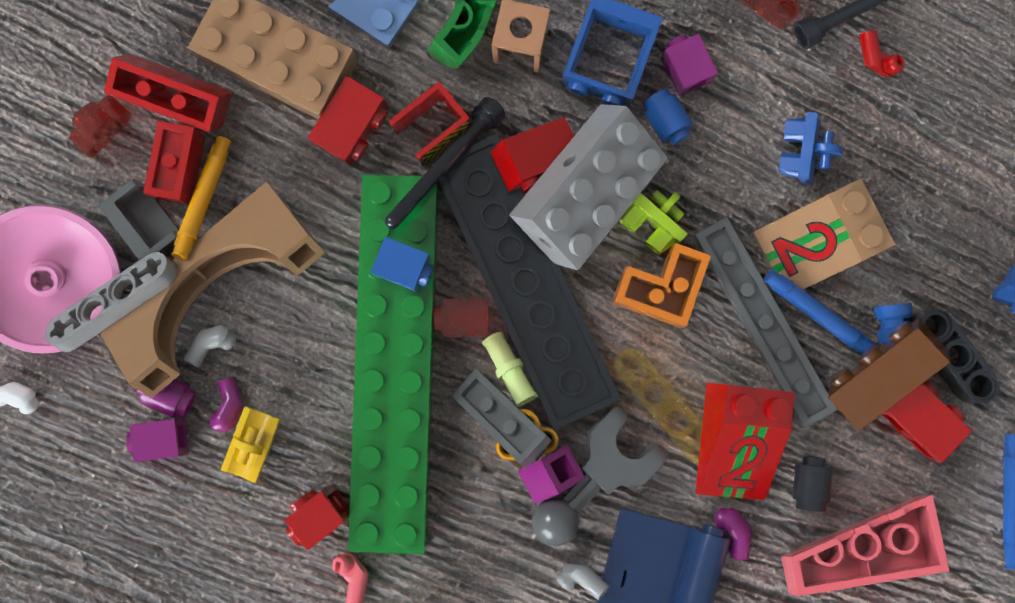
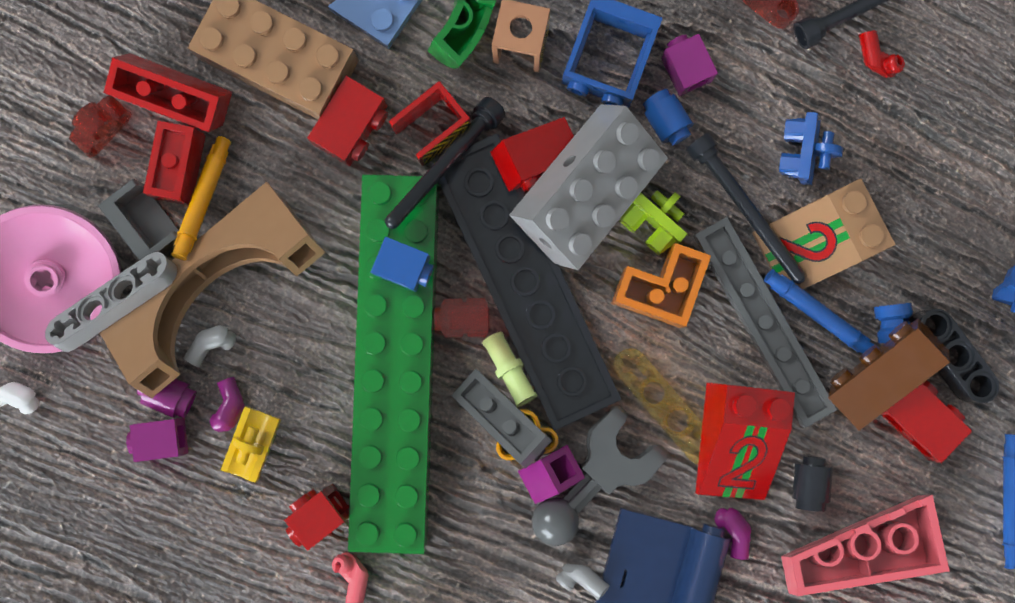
(706, 153): none -> black piece

